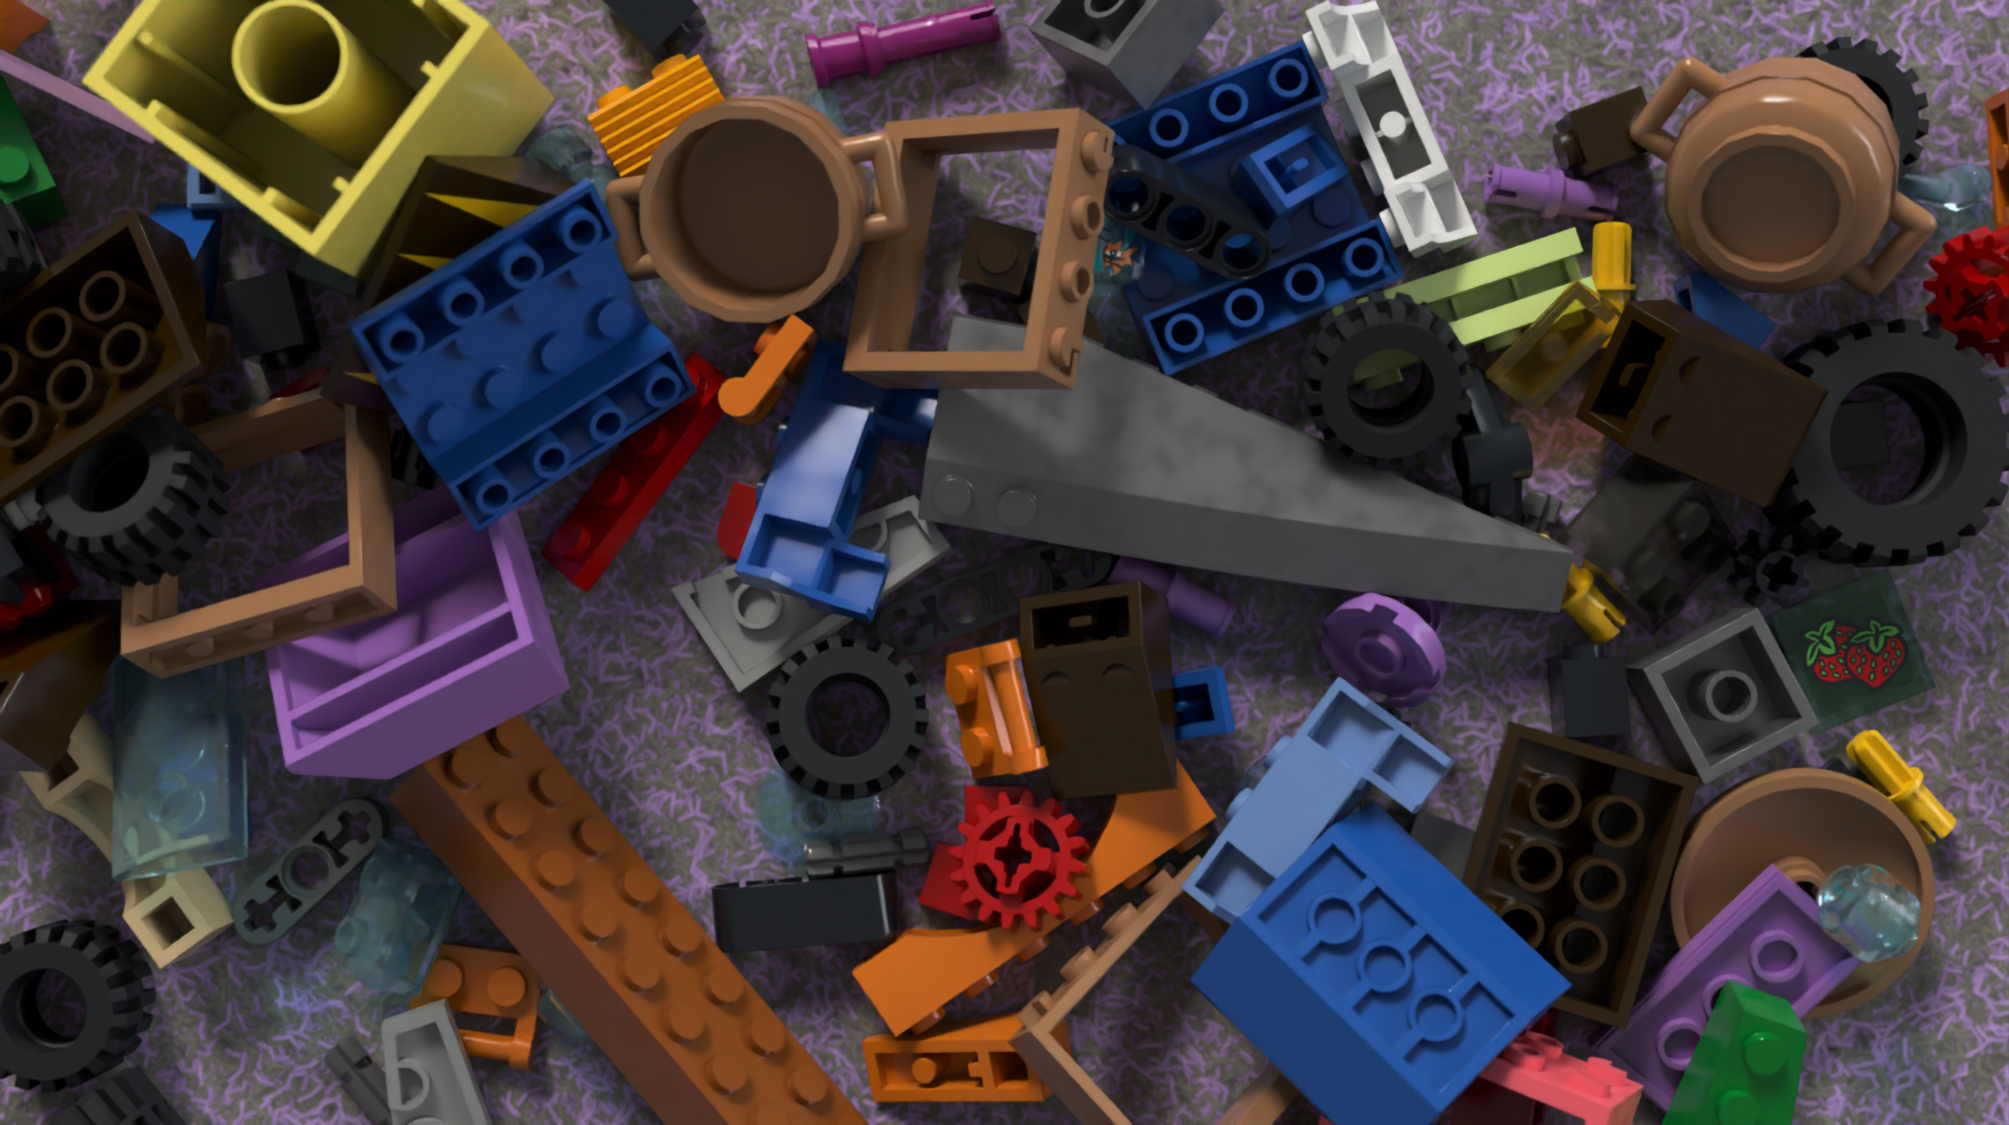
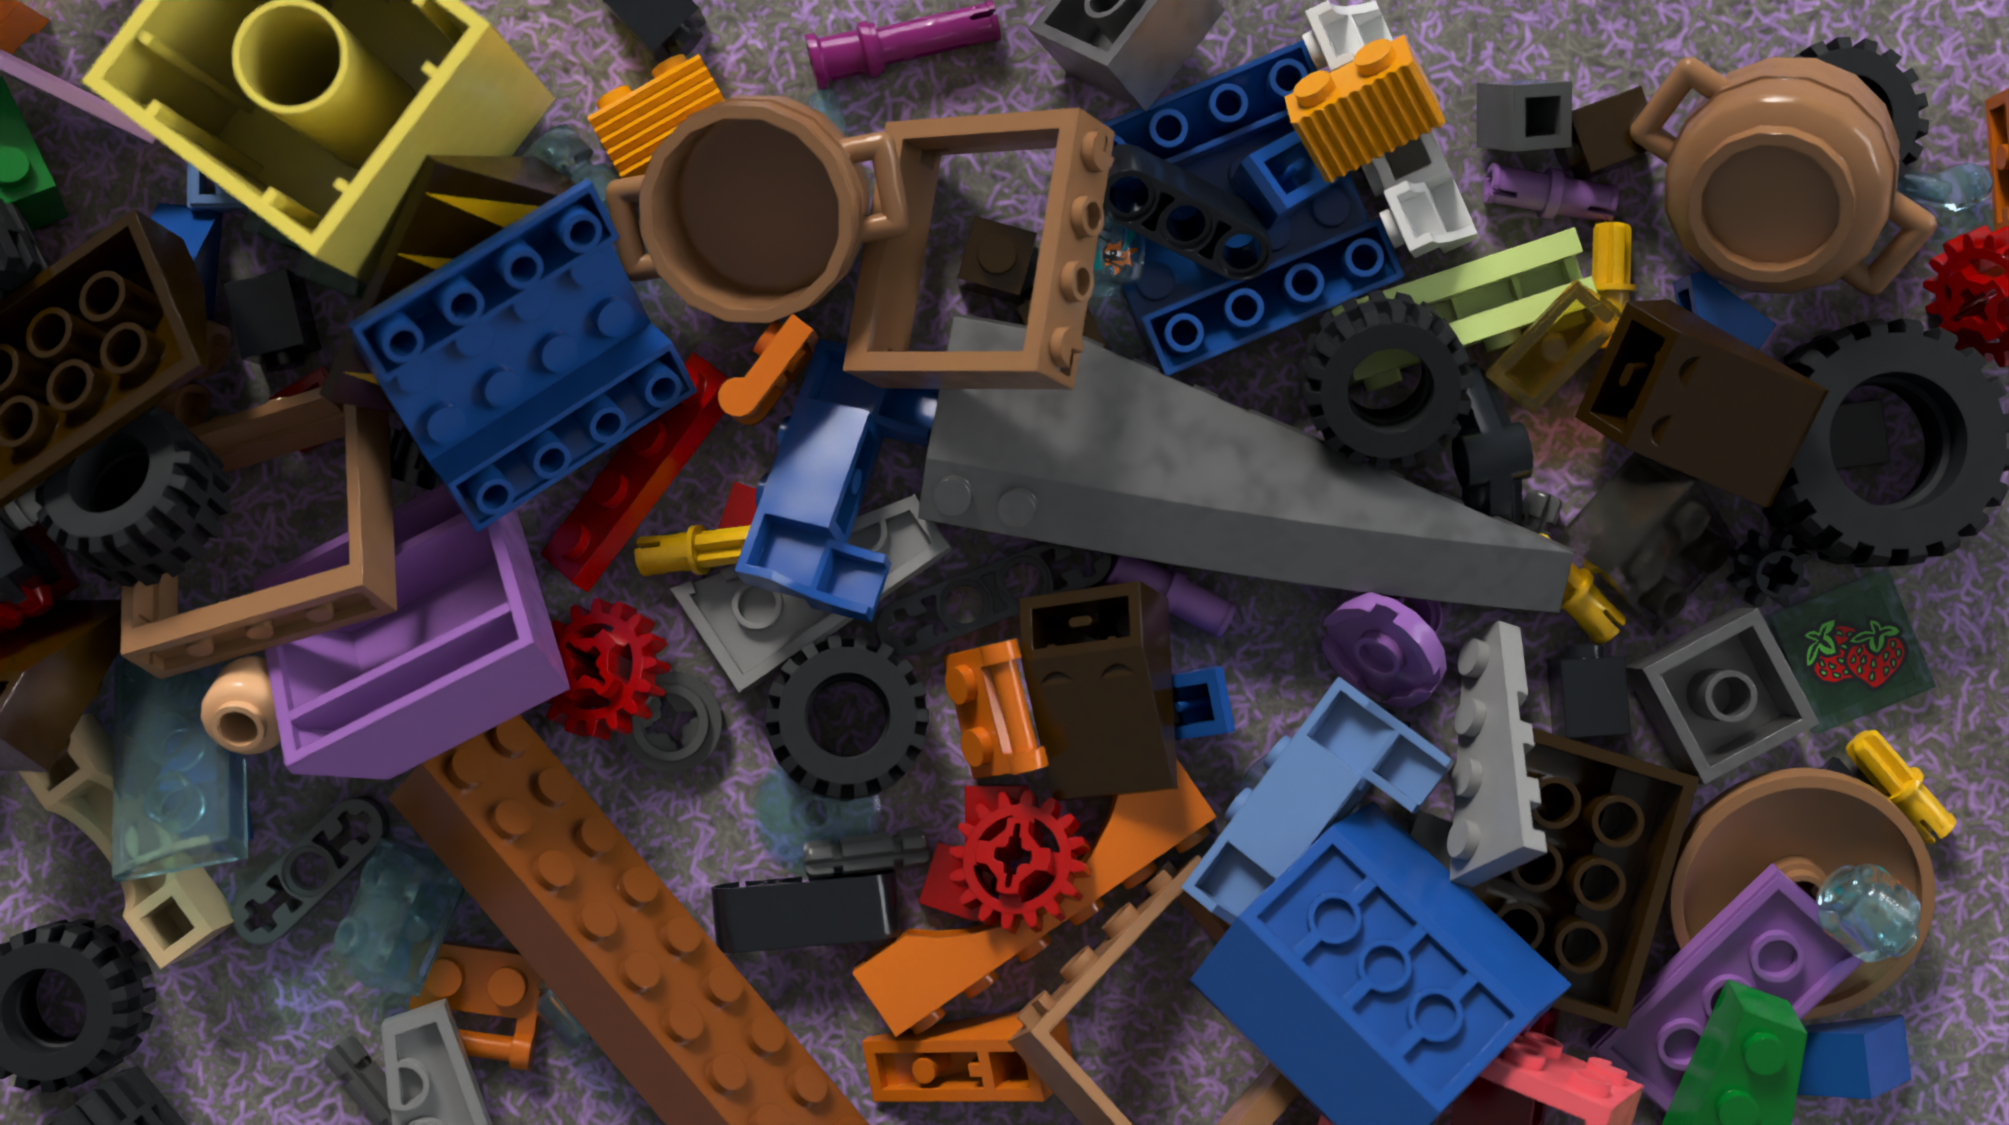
(241, 708): none -> light nougat head
(624, 662): none -> red gear
(690, 550): none -> yellow axle
(699, 738): none -> dark grey gear
(1363, 107): none -> light orange brick
(1490, 779): none -> light grey wing
(1524, 114): none -> dark grey brick
(1855, 1058): none -> blue slope

